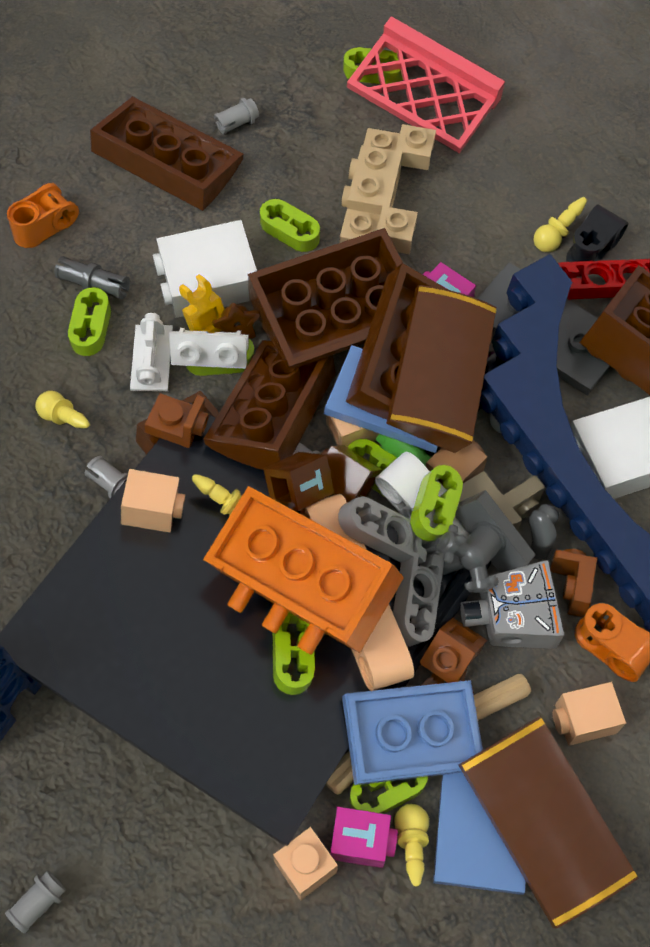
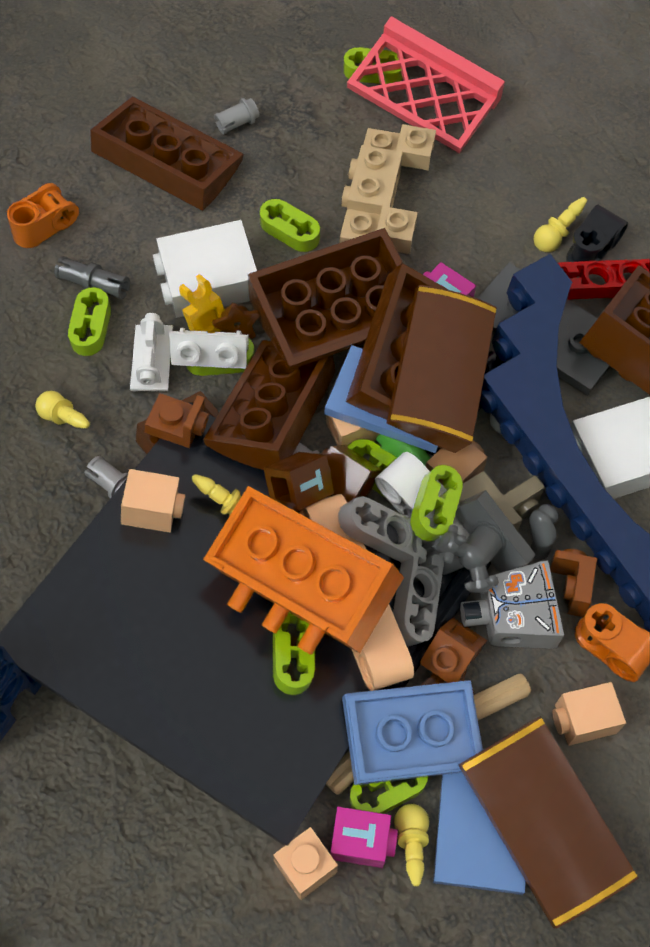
(36, 901): light grey pin -> none

